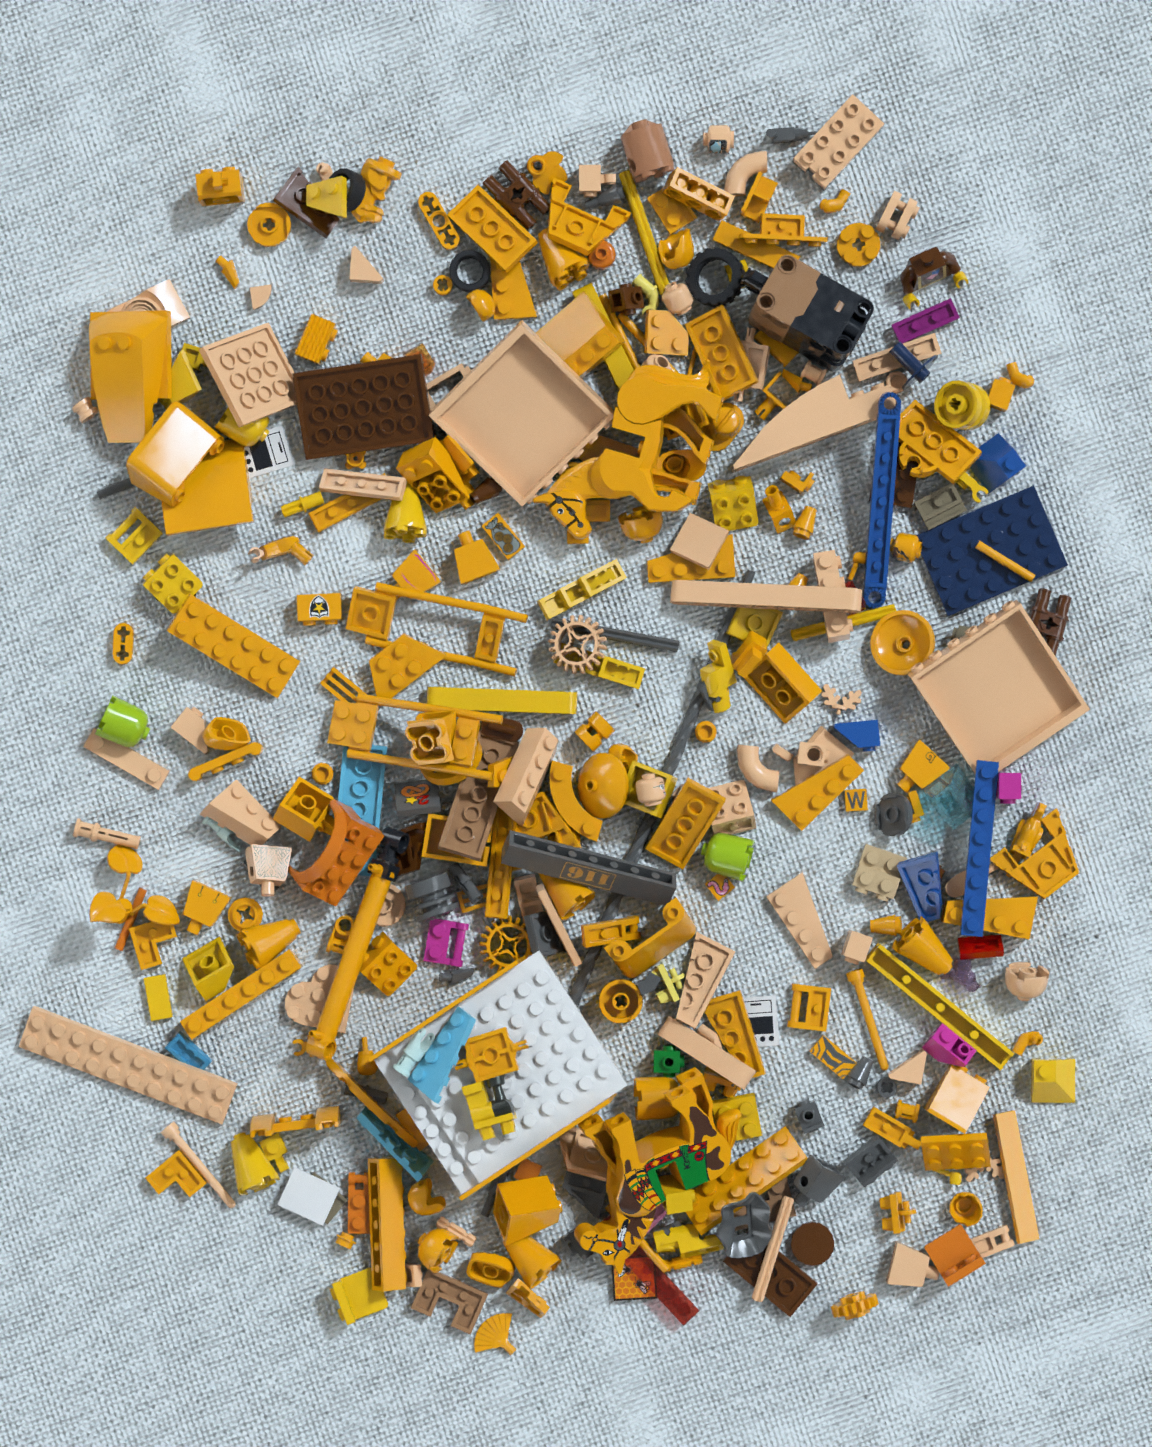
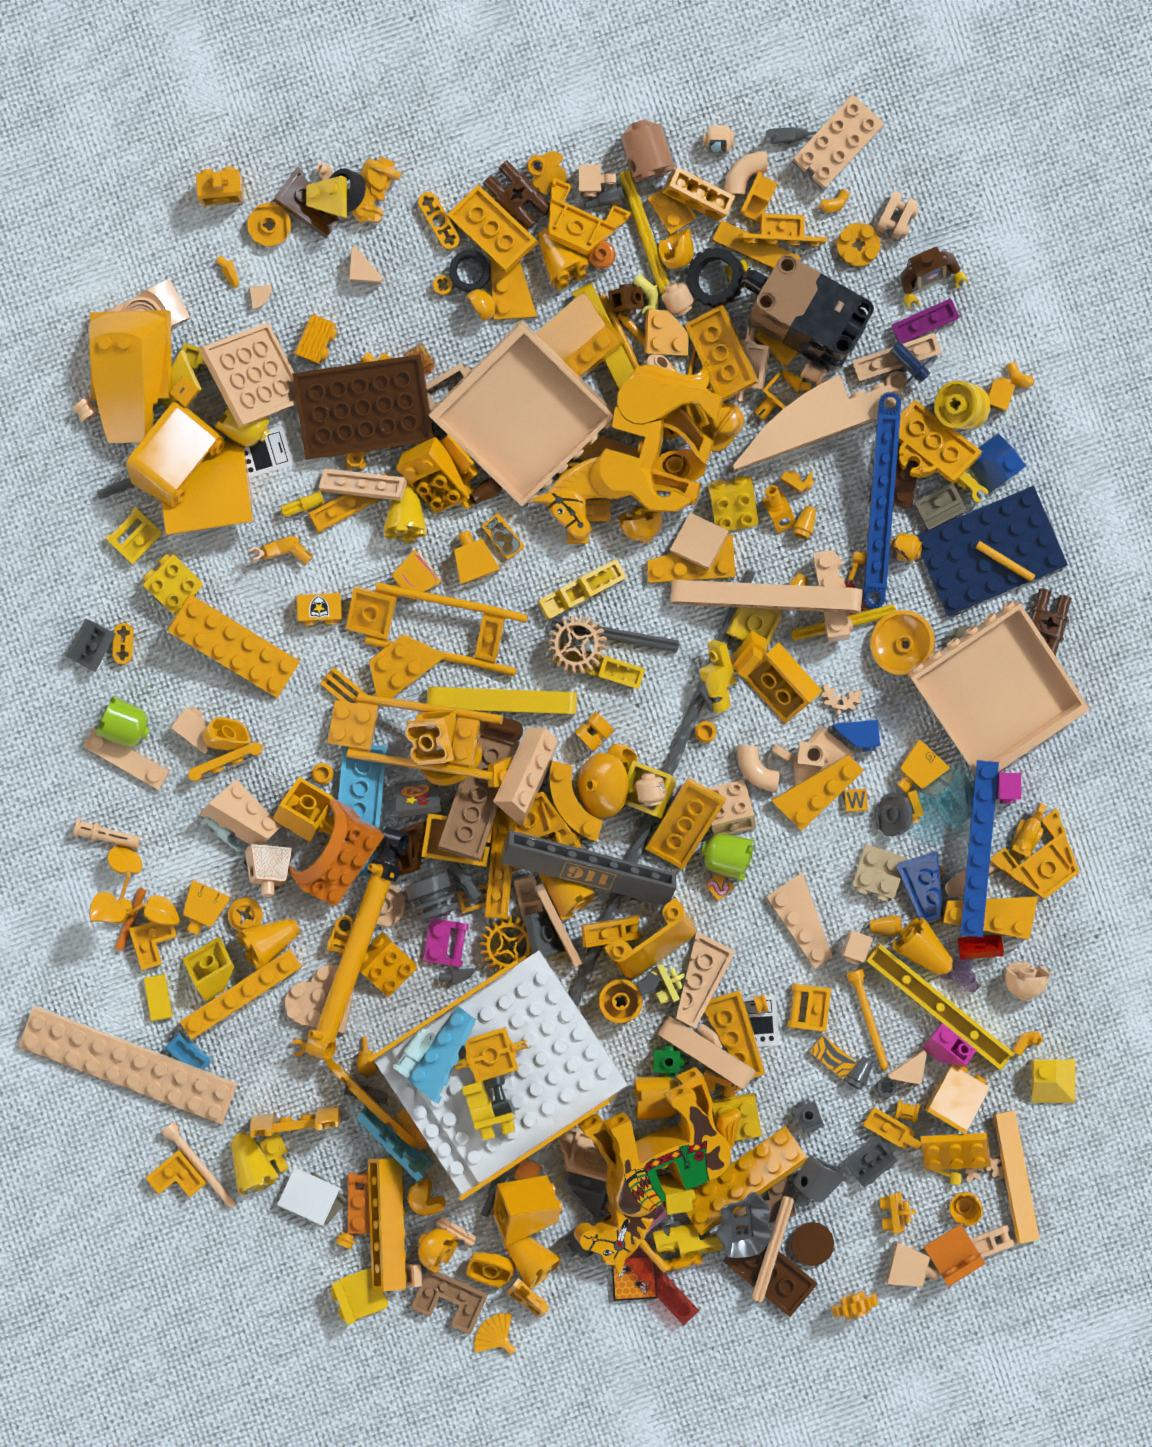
(90, 645): none -> dark grey bracket
(184, 391): none -> light orange tile
(761, 1004): none -> light orange bush

